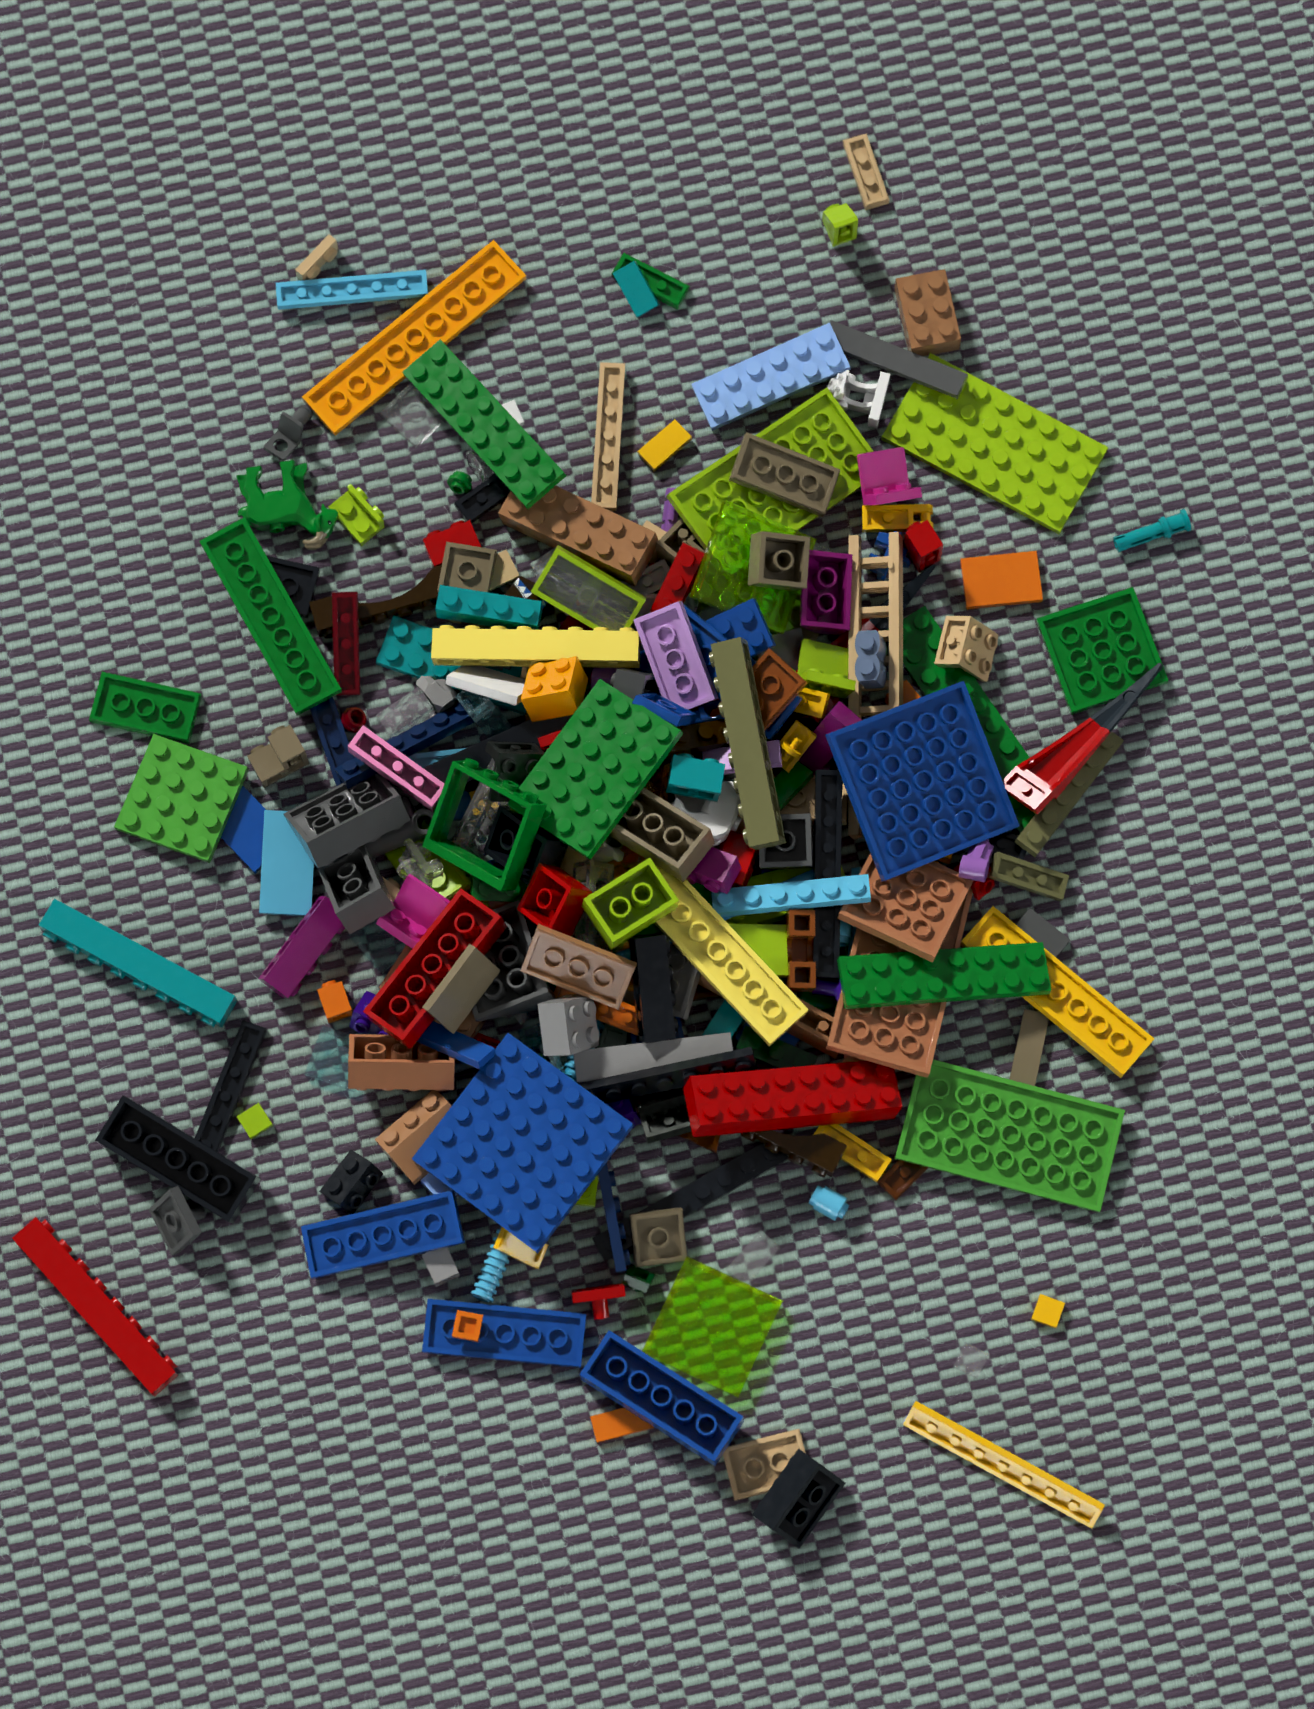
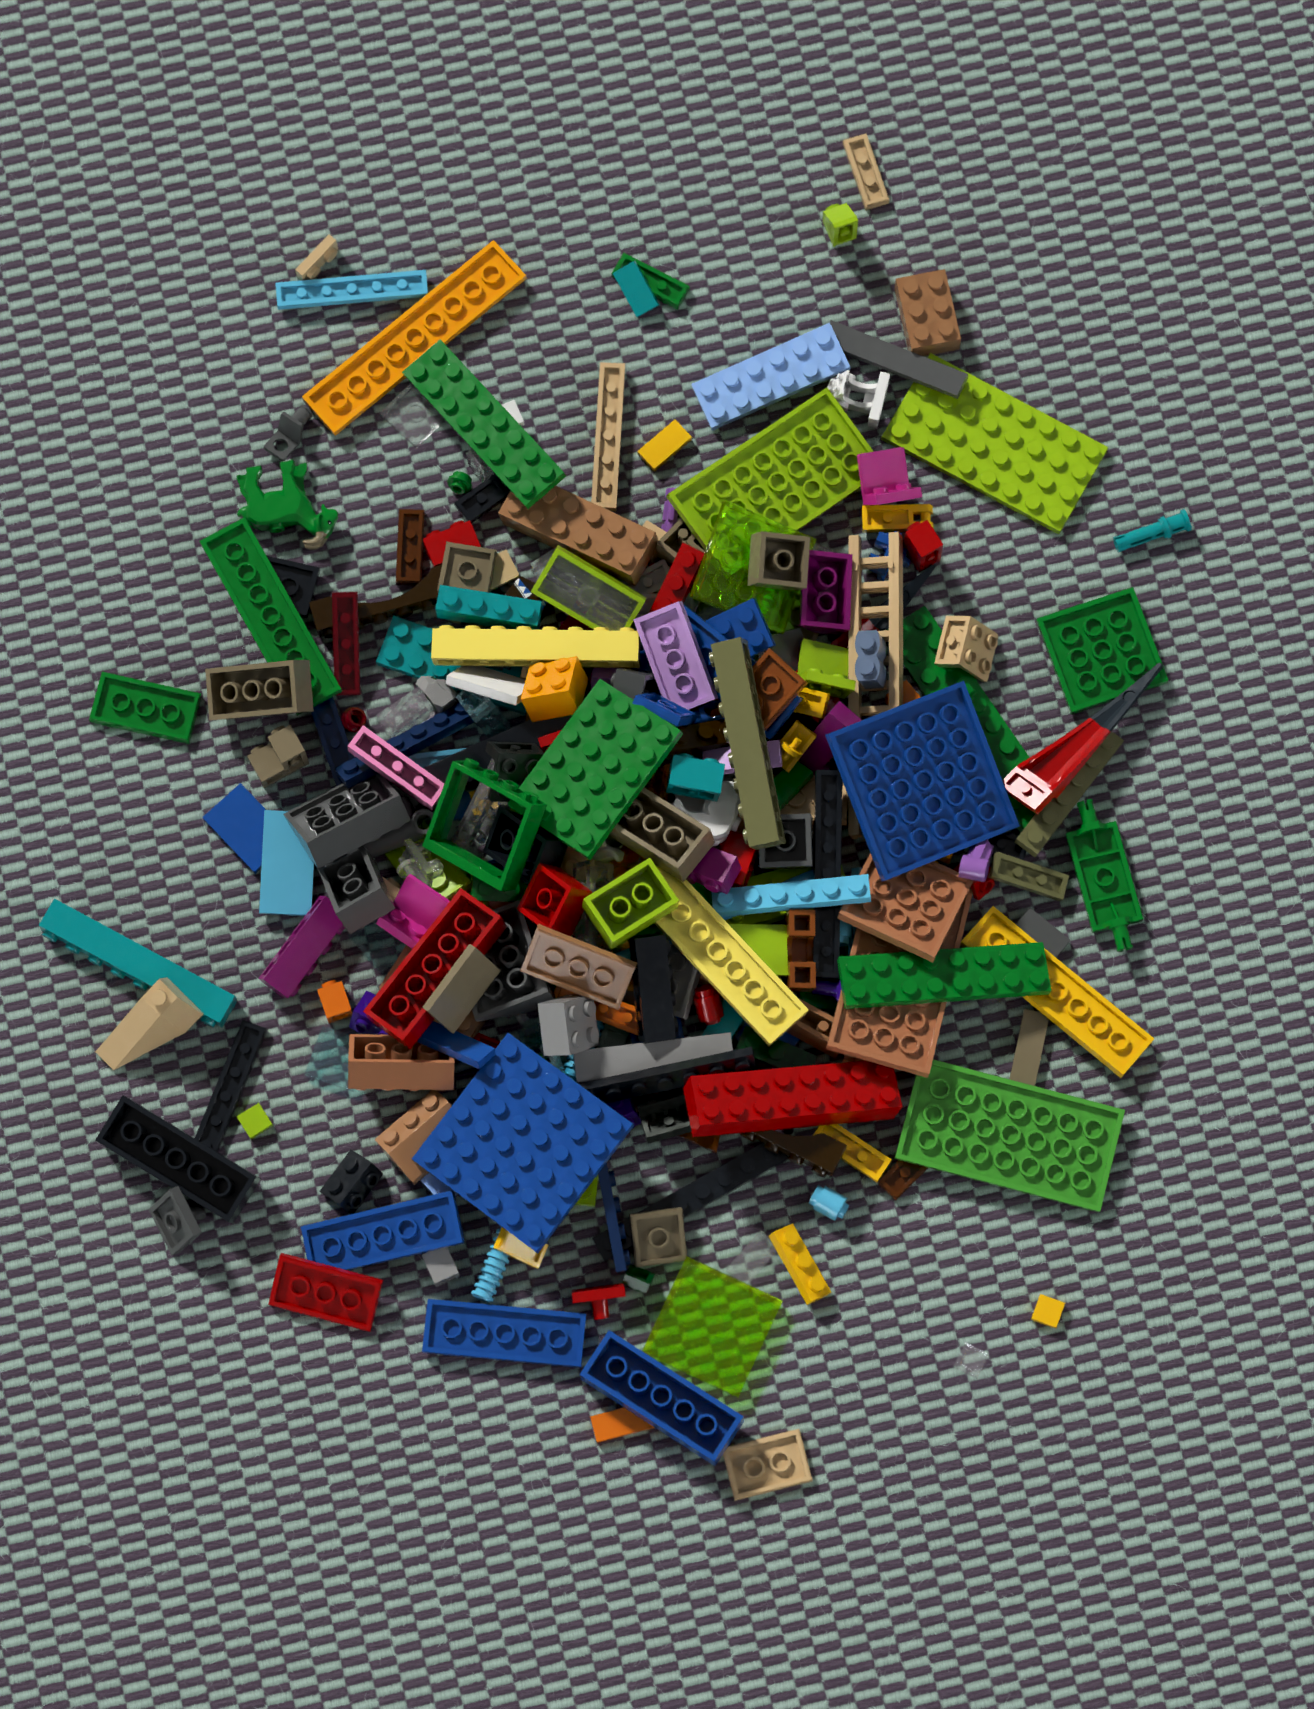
(95, 1307): red brick -> none
(153, 1021): none -> tan wedge
(181, 798): bright green plate -> none
(259, 690): none -> dark tan brick
(325, 1292): none -> red tile
(357, 515): lime bracket -> none
(410, 547): none -> reddish brown tile
(467, 1326): orange plate -> none
(708, 1004): none -> red brick
(784, 474): dark tan tile -> none
(798, 1498): black slope -> none
(799, 1264): none -> yellow plate
(1001, 580): orange tile -> none
(1003, 1464): yellow plate -> none
(1104, 876): none -> green plate

